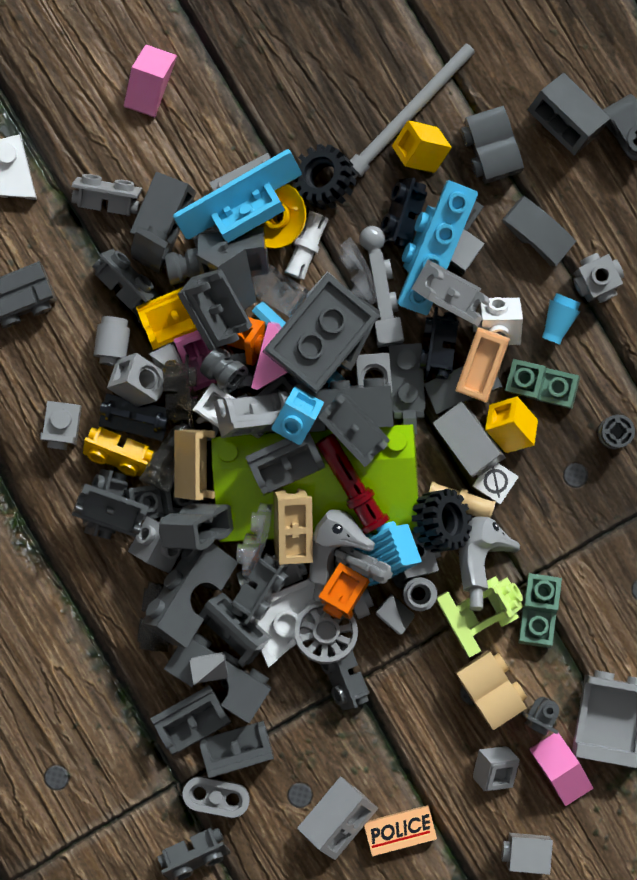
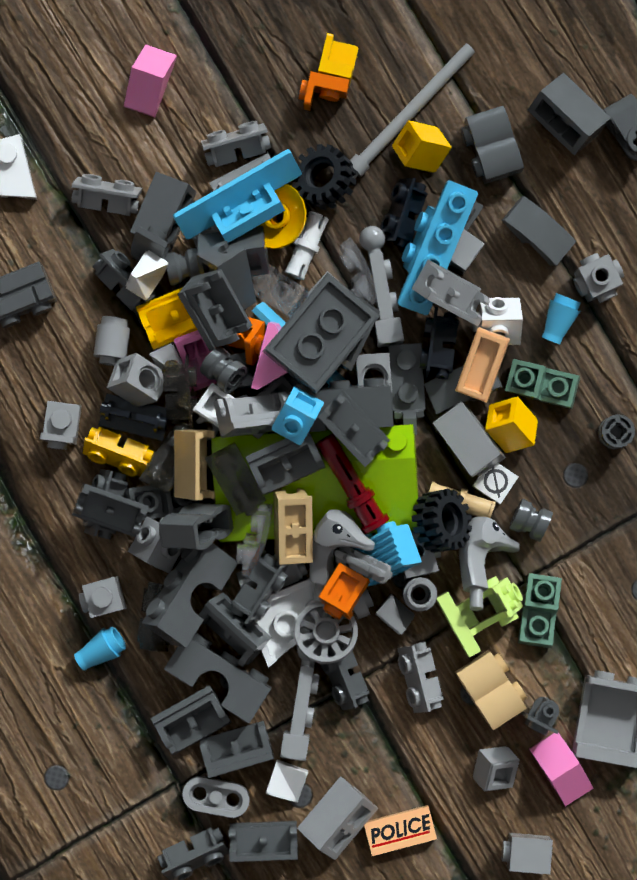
(101, 648): none -> medium azure cone
(102, 597): none -> light grey brick
(146, 275): none -> white slope
(208, 668): light grey slope -> none
(236, 480): none -> clear smoke hinge
(246, 138): none -> light grey hinge
(263, 841): none -> dark grey hinge
(286, 781): none -> white slope
(296, 741): none -> light grey plate
(329, 87): none -> orange bracket
(338, 58): none -> yellow panel
(413, 663): none -> light grey hinge
(530, 520): none -> dark grey wheel

